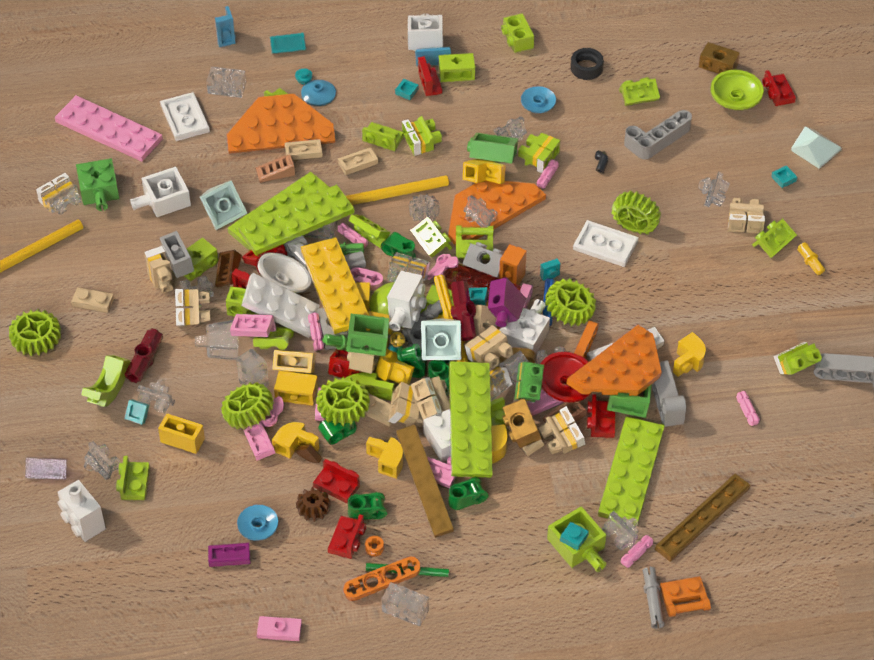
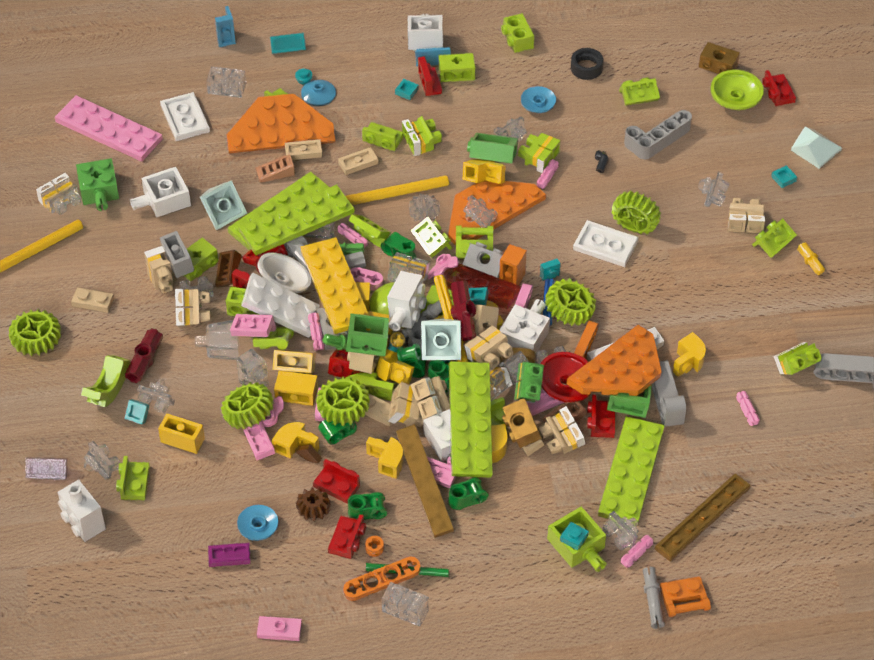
(505, 301): magenta torso -> none

